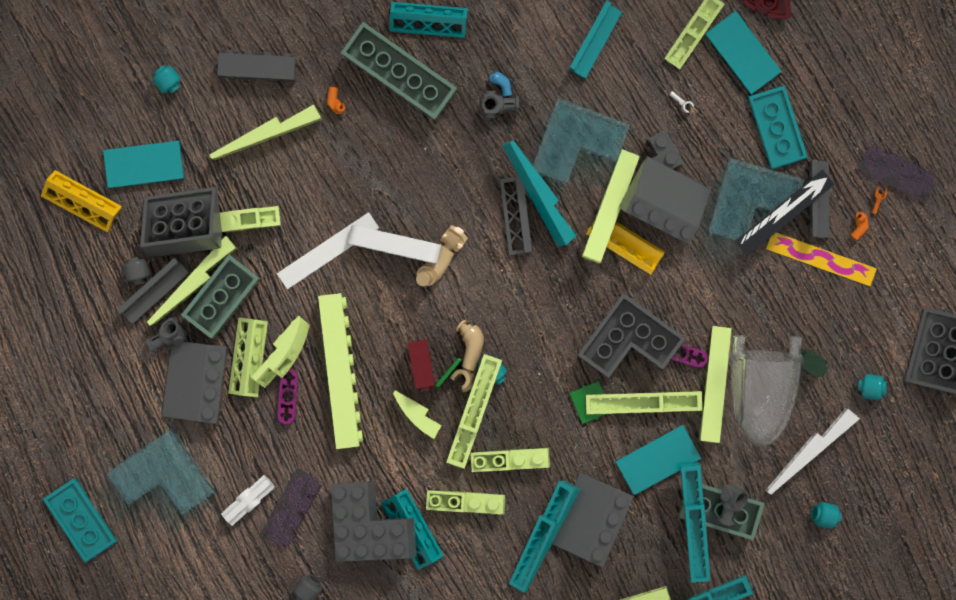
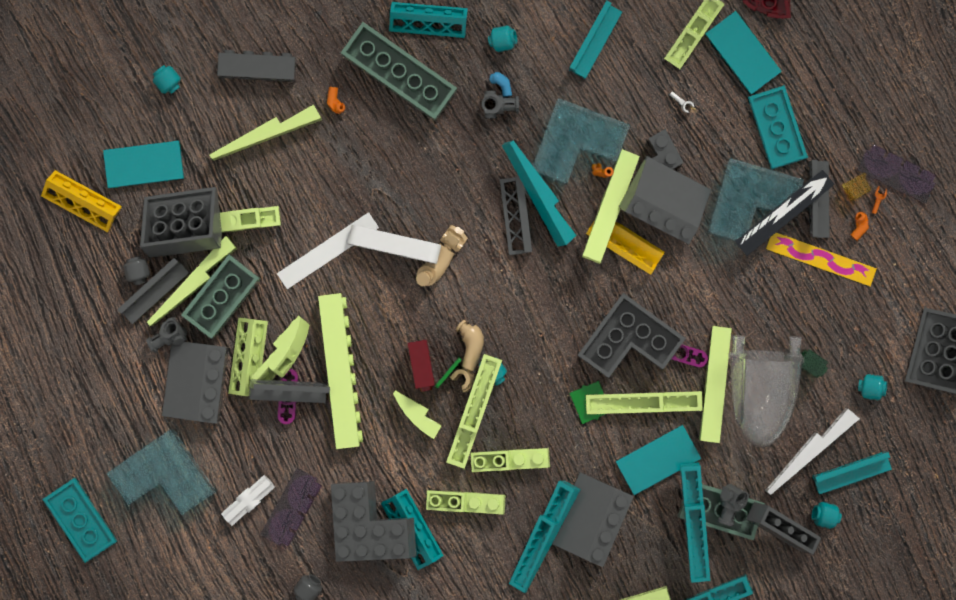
(288, 391): none -> dark grey fence
(502, 38): none -> teal head
(598, 171): none -> orange arm
(783, 528): none -> dark grey brick
(852, 472): none -> teal fence
(857, 186): none -> clear yellow panel

